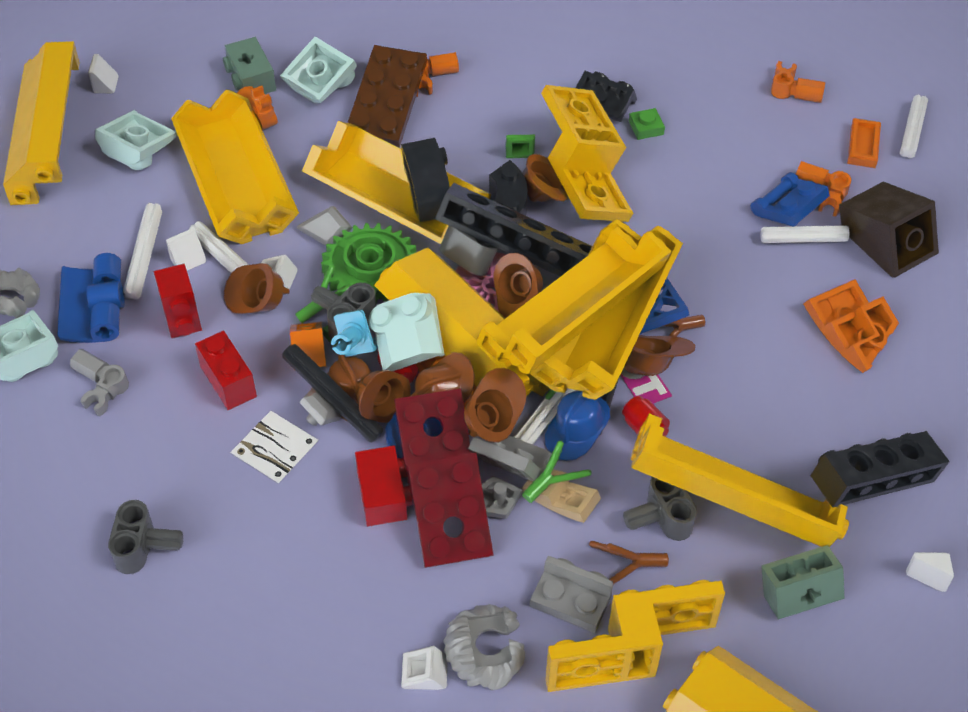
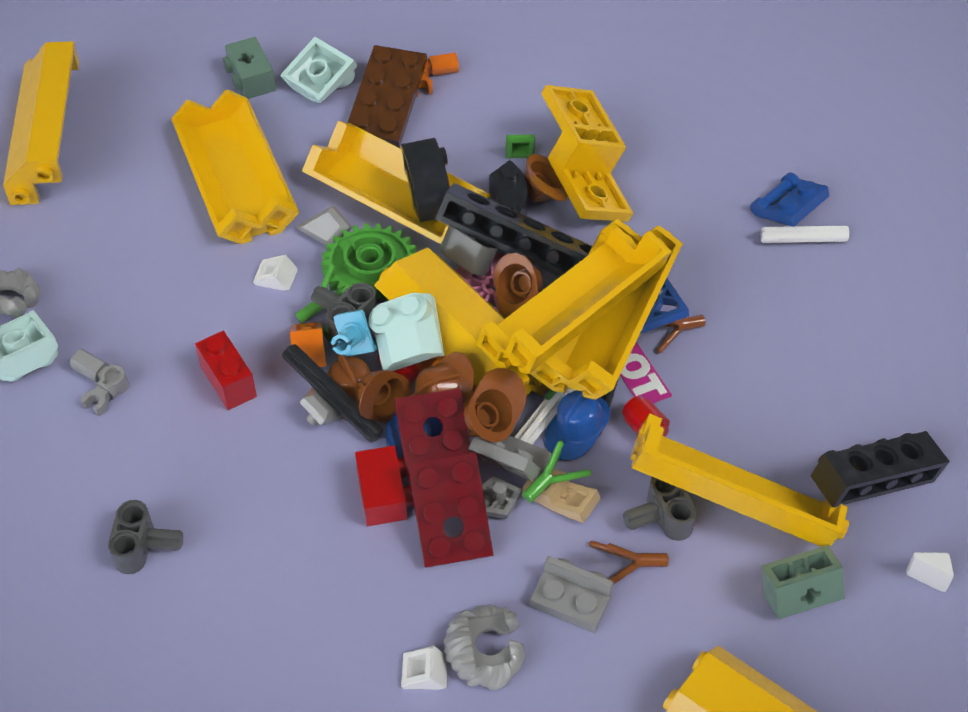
(91, 301): blue panel -> none
(102, 76): white slope -> none
(133, 139): light aqua slope -> none
(142, 251): white axle -> none
(178, 300): red brick -> none
(186, 249): white slope -> none
(217, 247): white axle -> none
(254, 289): dark orange piece -> none
(261, 105): orange bar -> none
(274, 446): white sticker -> none
(612, 95): black bracket -> none
(634, 635): yellow bracket -> none
(646, 123): bright green plate -> none
(655, 353): dark orange piece -> none
(804, 89): orange bar -> none
(837, 183): orange bar -> none
(852, 323): orange slope -> none
(864, 143): orange tile -> none
(892, 226): dark brown slope -> none
(914, 126): white axle -> none

